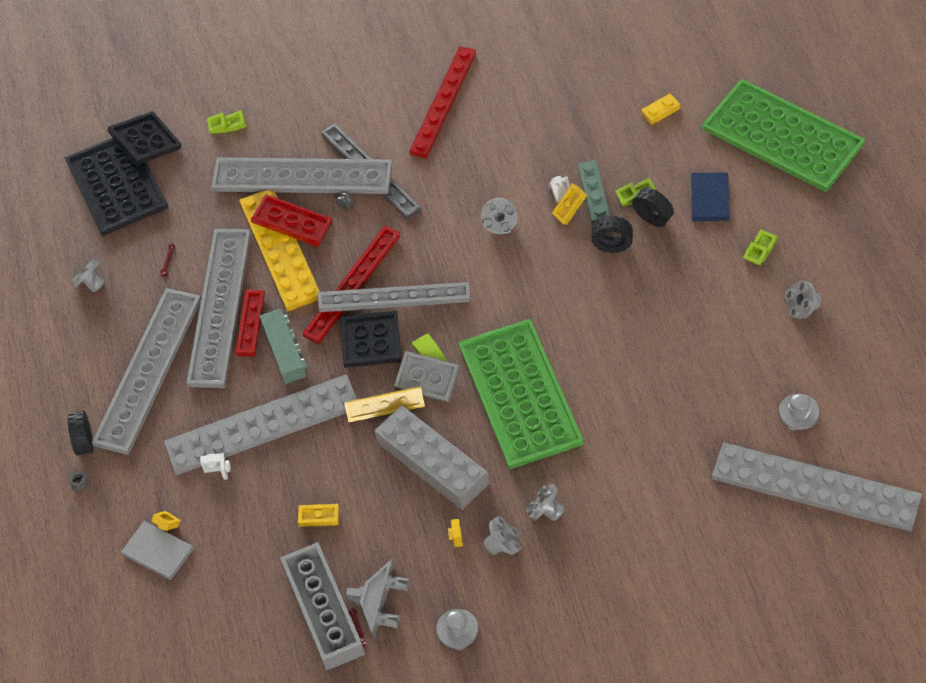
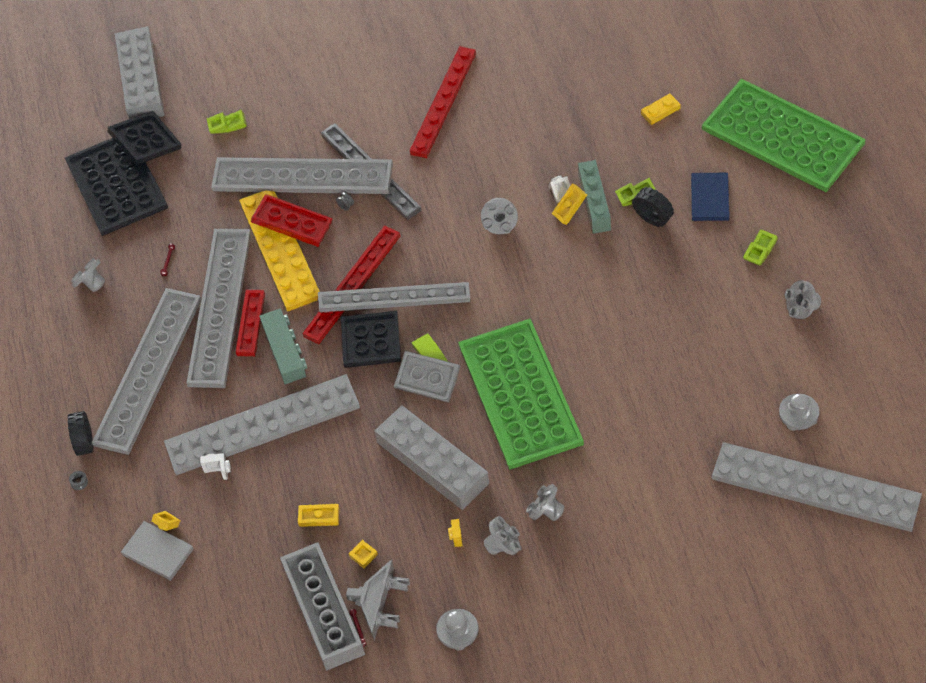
(139, 72): none -> light grey brick
(363, 554): none -> yellow plate
(384, 404): yellow plate -> none
(608, 243): black tyre -> none

